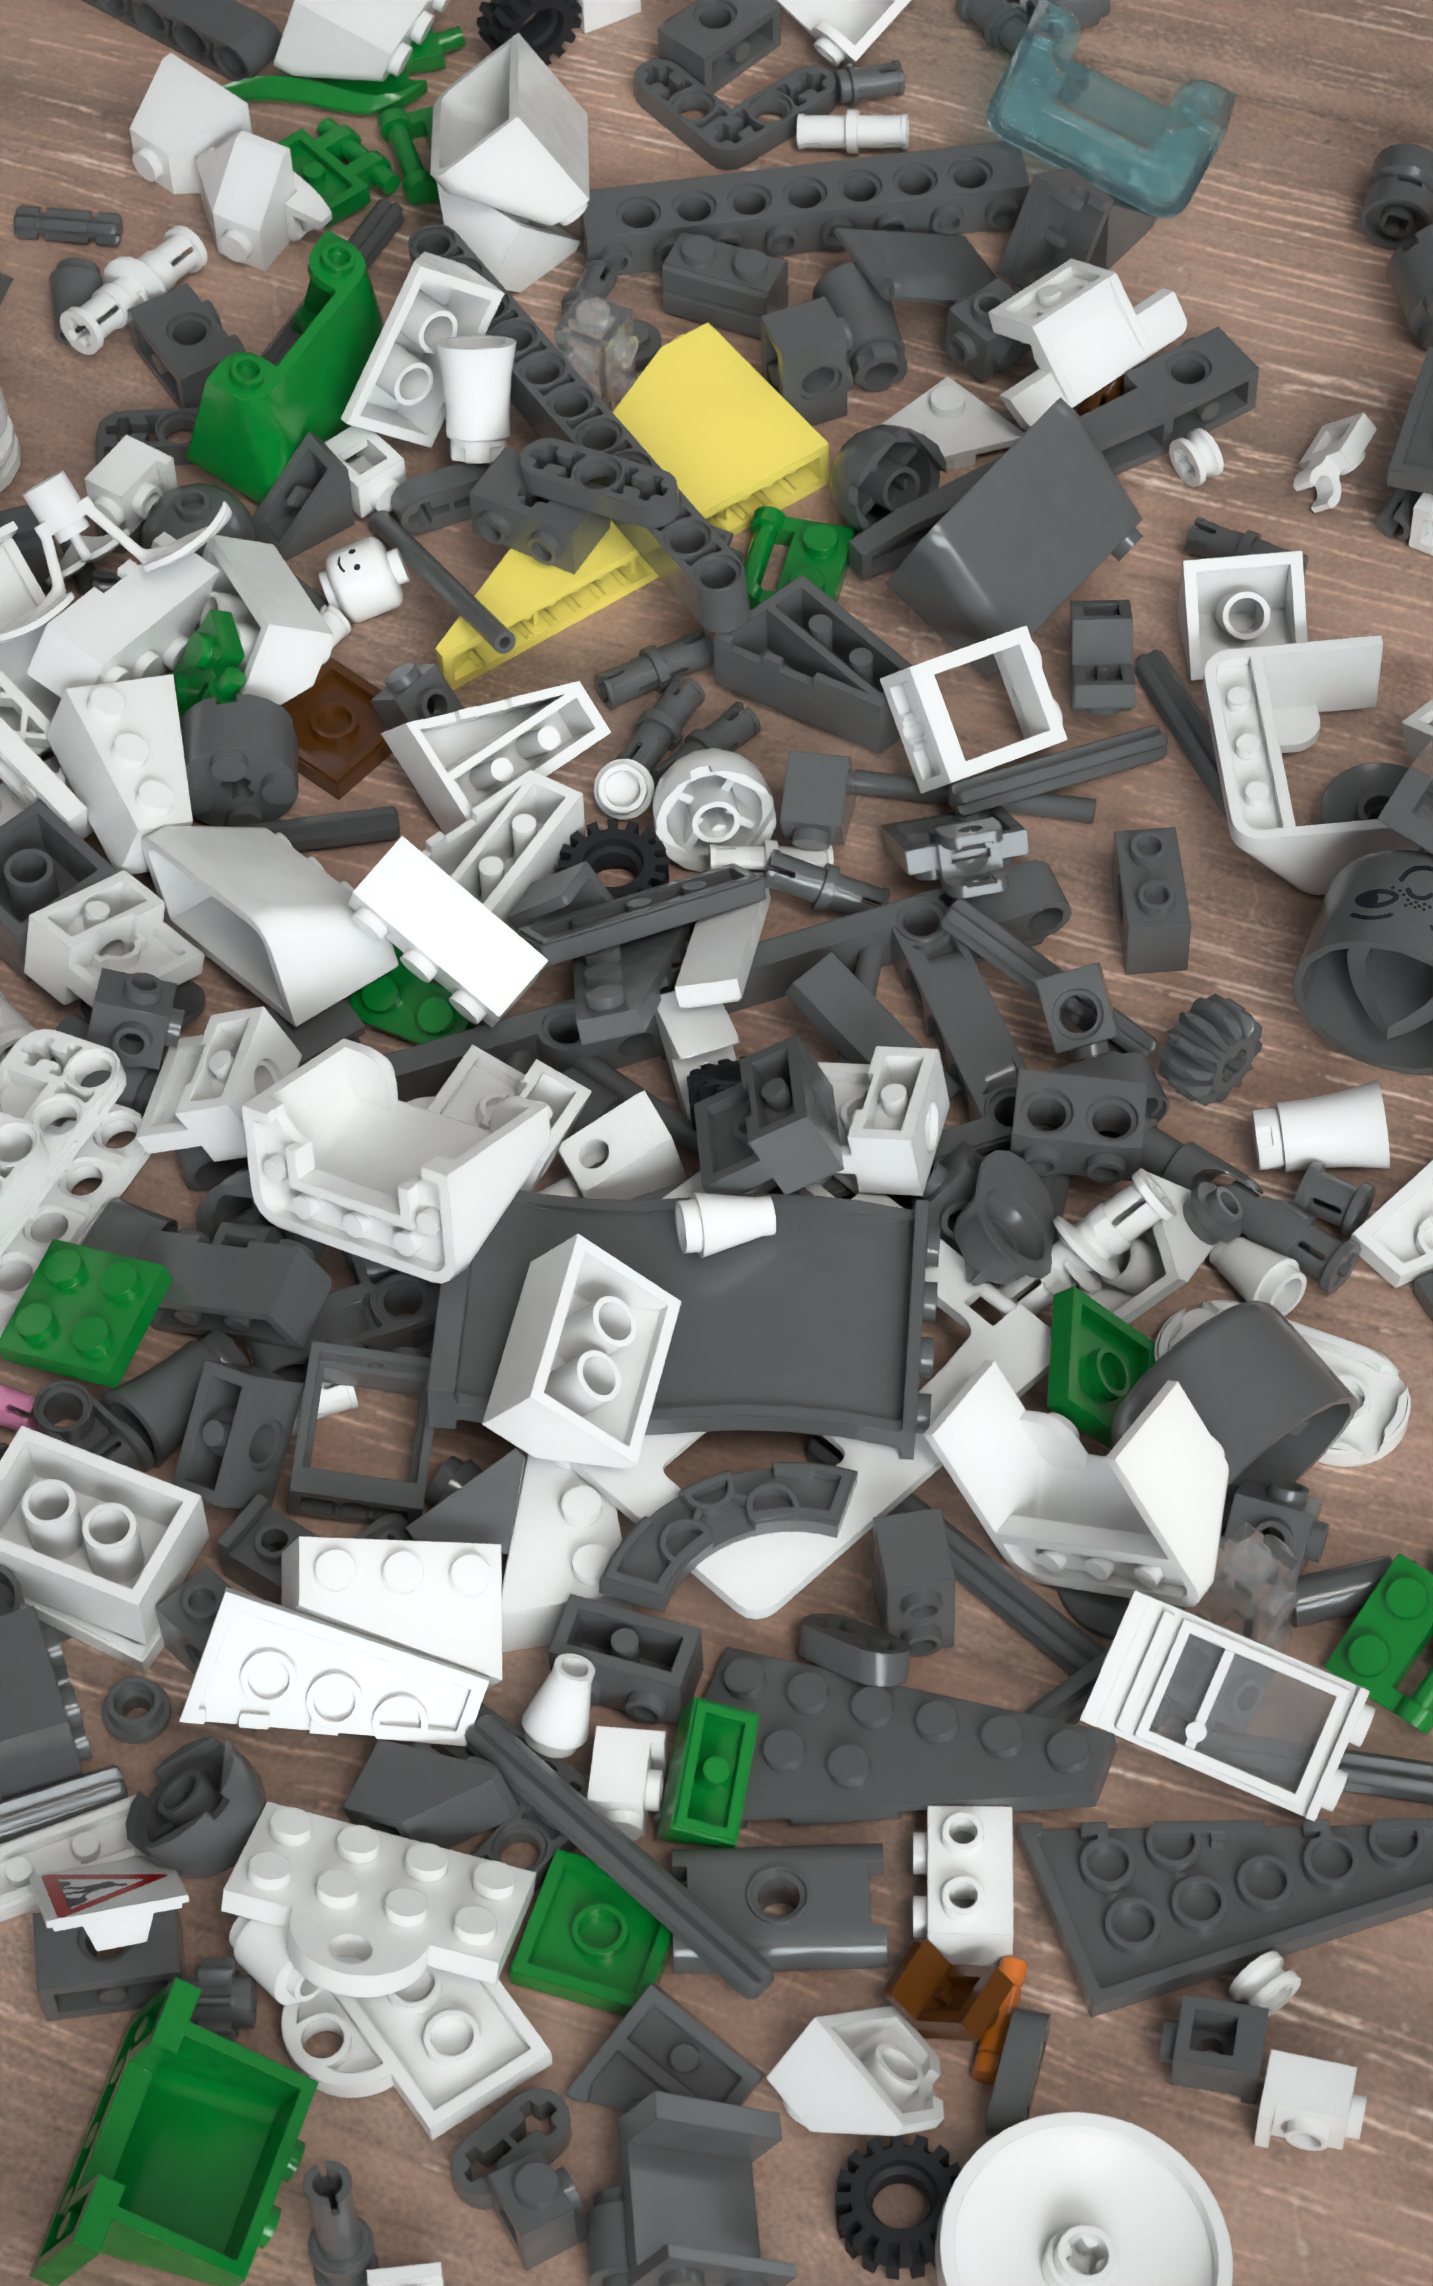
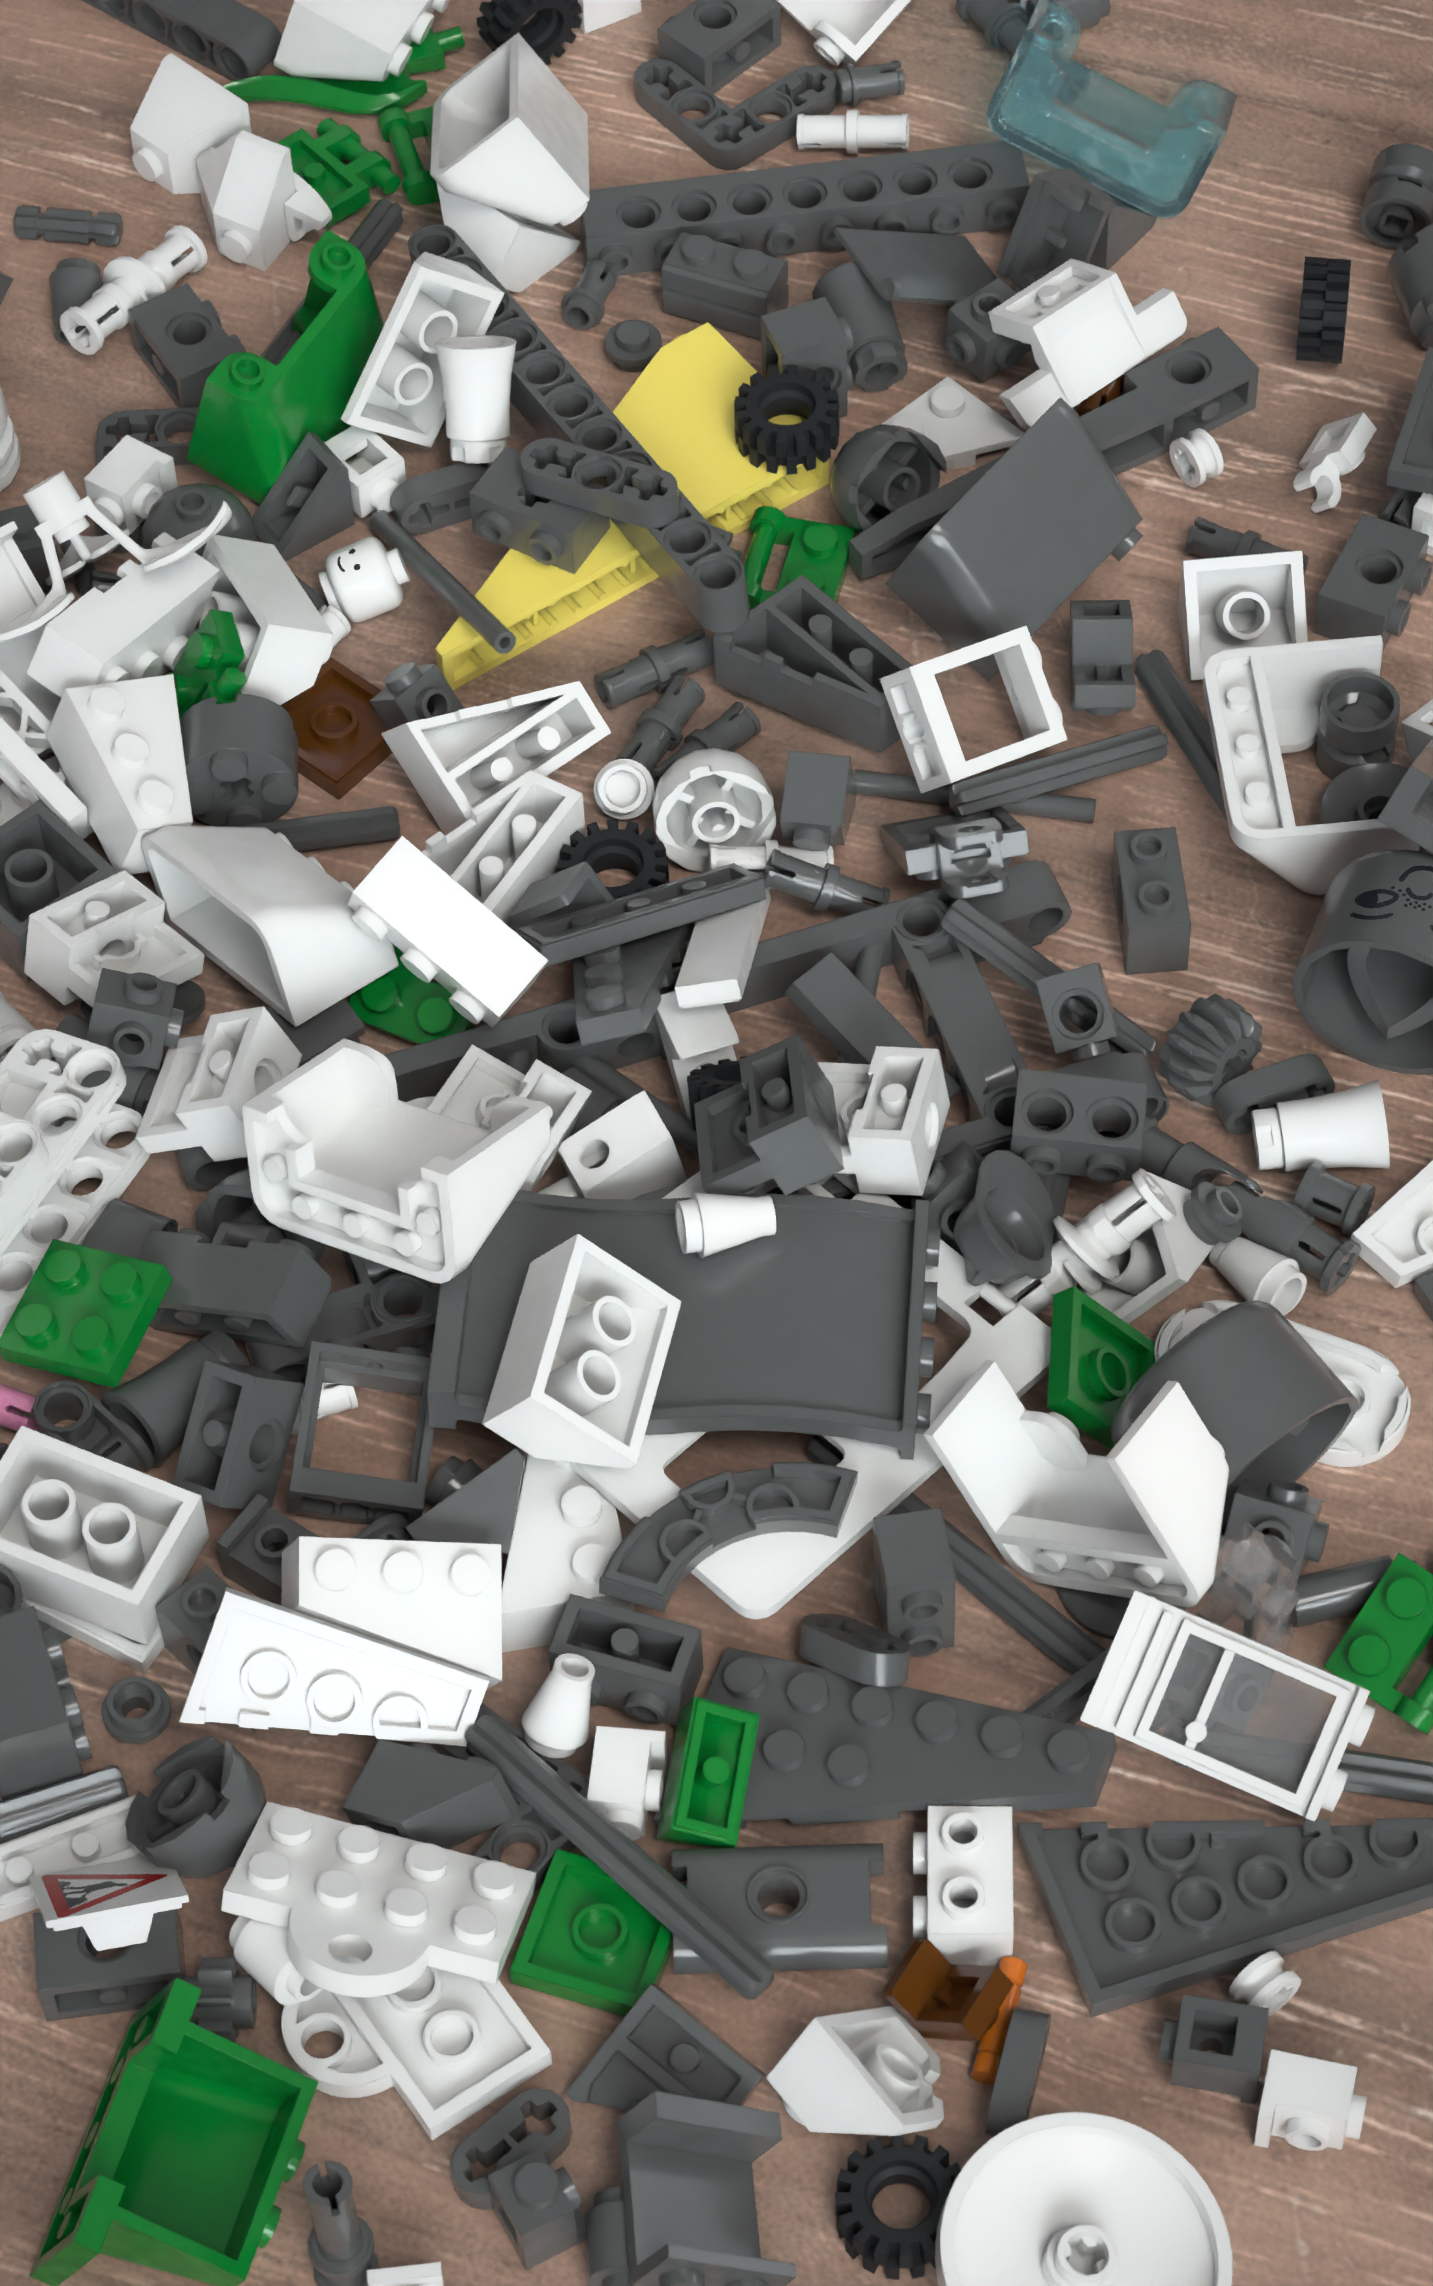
(600, 345): clear brick -> none
(782, 396): none -> black tyre
(1284, 1081): none -> dark grey beam
(1323, 309): none -> black tyre
(1356, 722): none -> dark grey wheel
(1373, 582): none -> dark grey brick

